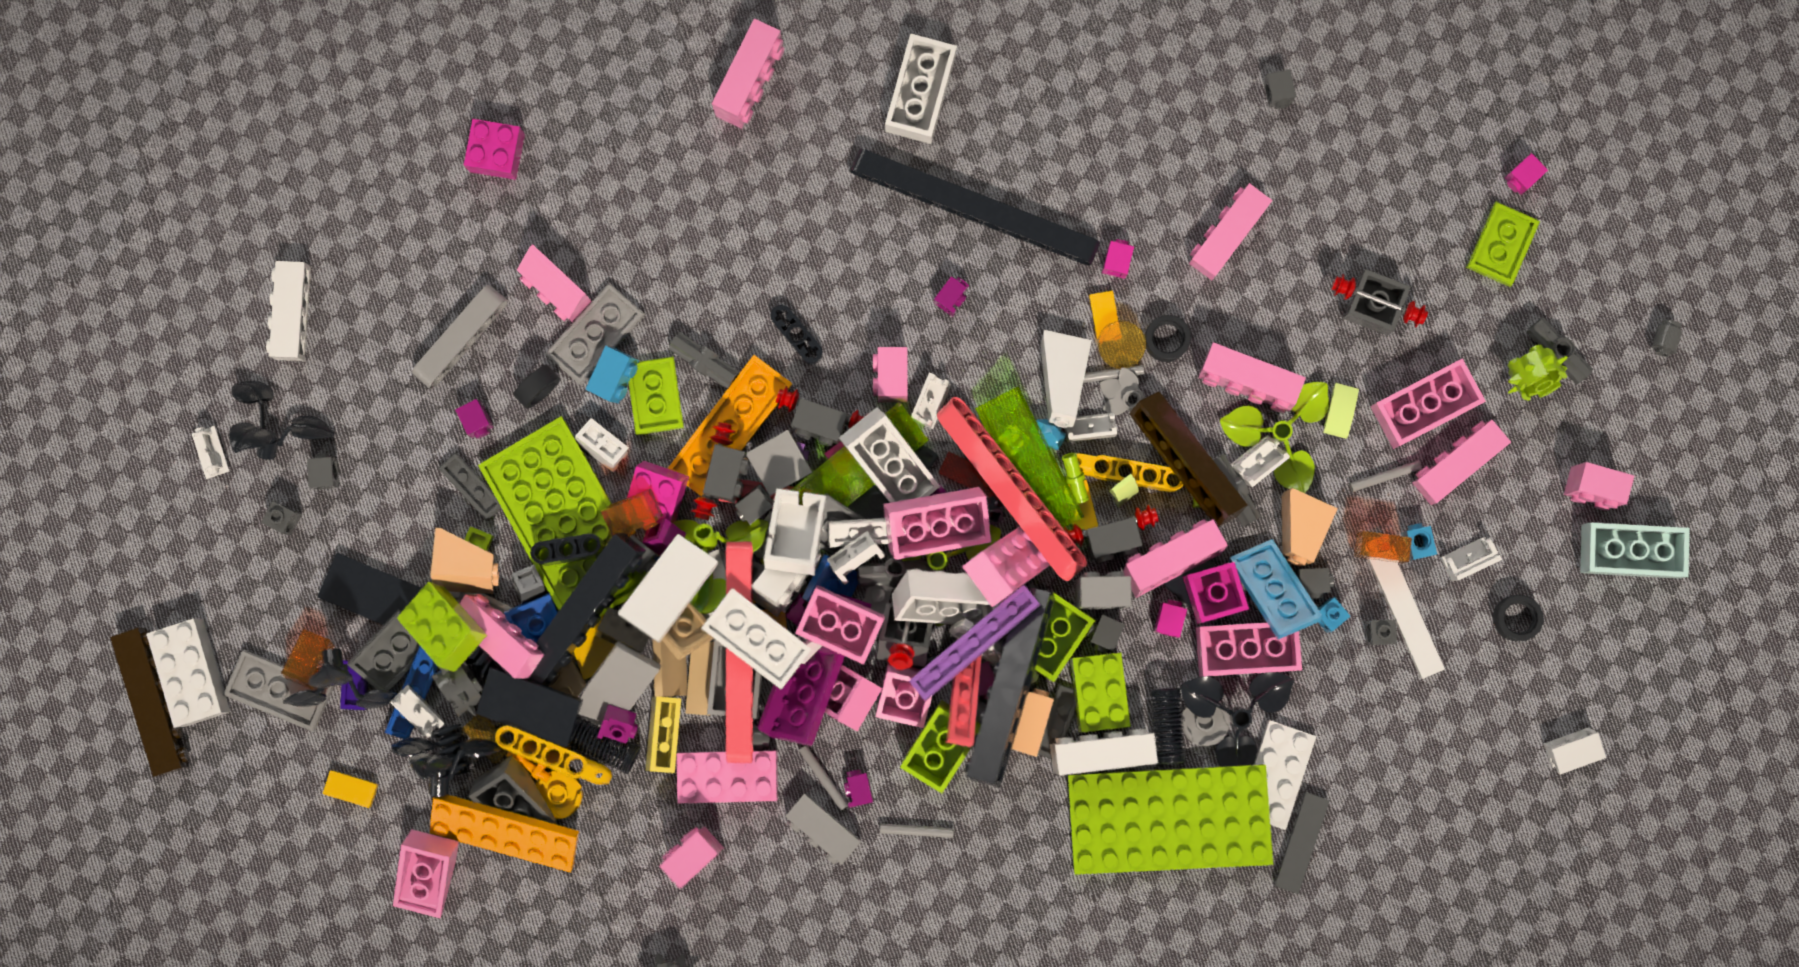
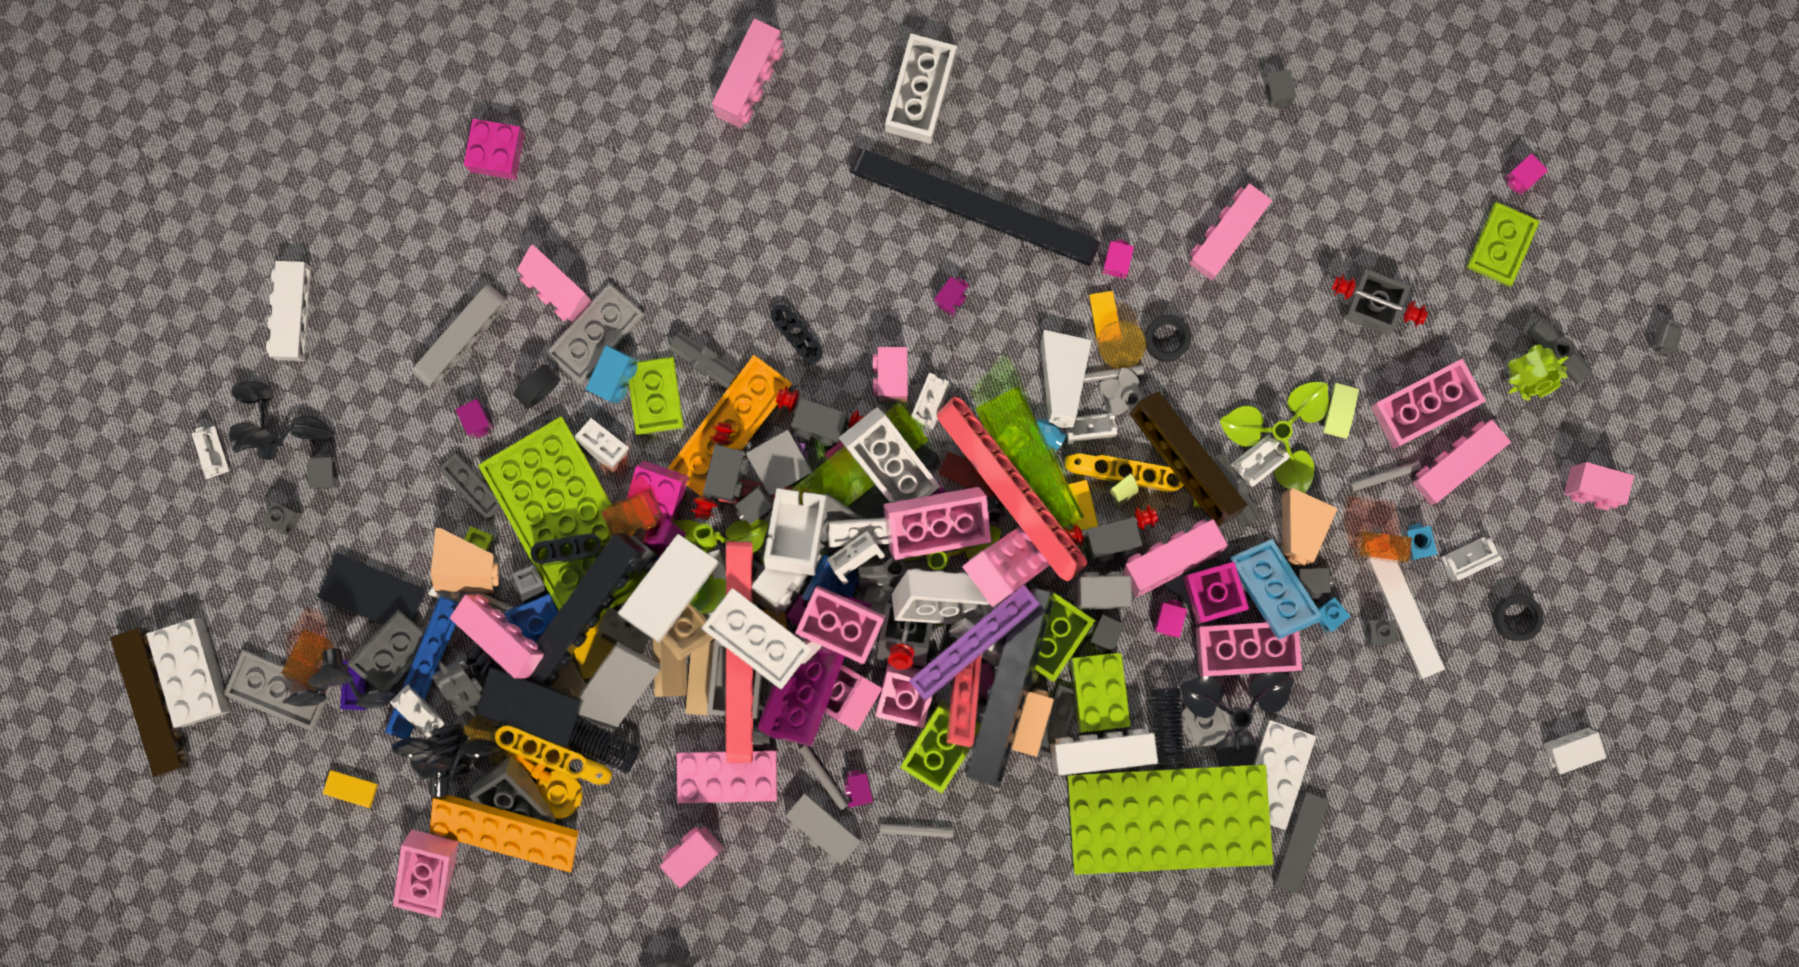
(441, 626): lime brick -> none
(618, 724): magenta brick -> none
(663, 734): light yellow brick -> none
(1075, 477): lime pin -> none
(1251, 378): bright pink brick -> none
(1634, 550): light aqua brick -> none

